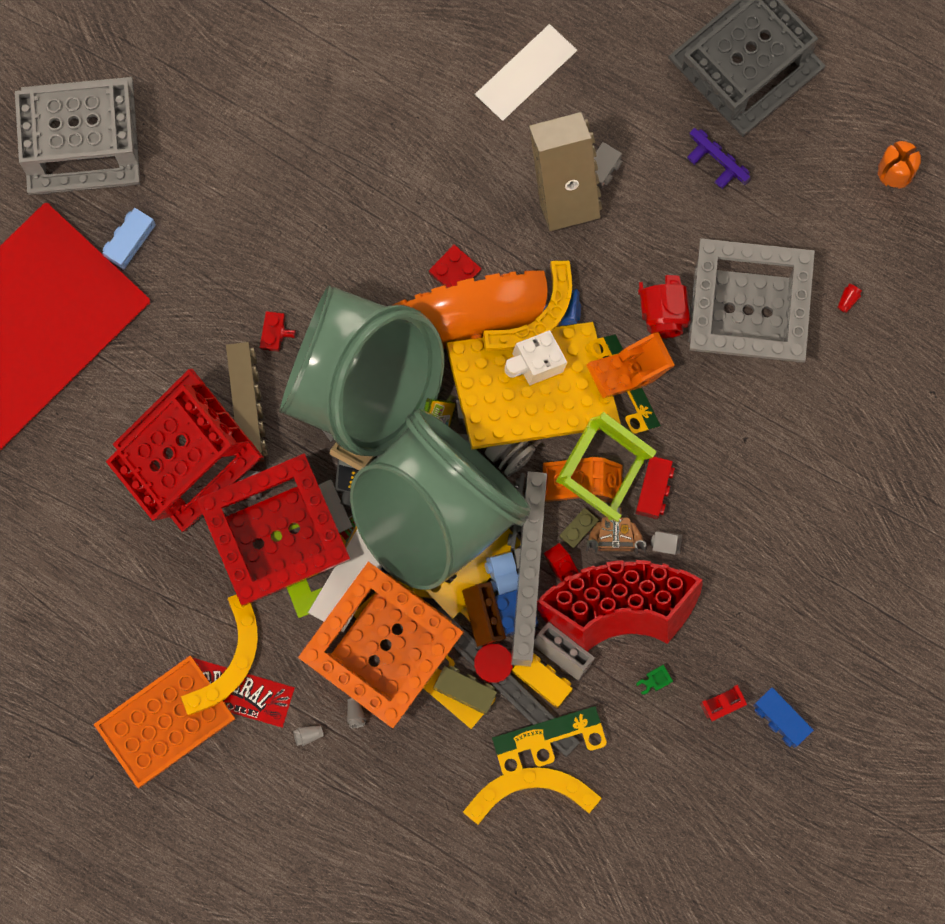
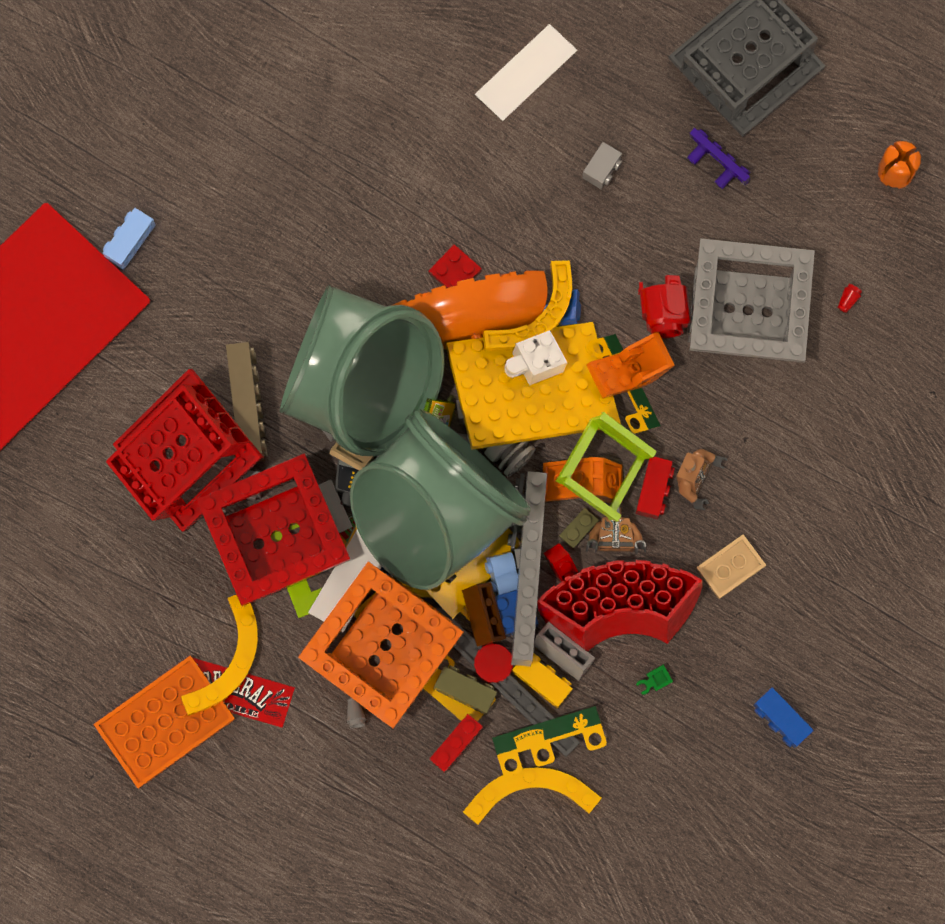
(111, 136): light grey plate -> none
(274, 331): red plate -> none
(308, 734): light grey cone -> none
(456, 743): none -> red brick
(566, 171): dark tan piece -> none
(666, 542): light grey brick -> none
(693, 474): none -> medium nougat torso
(723, 703): red window -> none
(731, 566): none -> tan plate

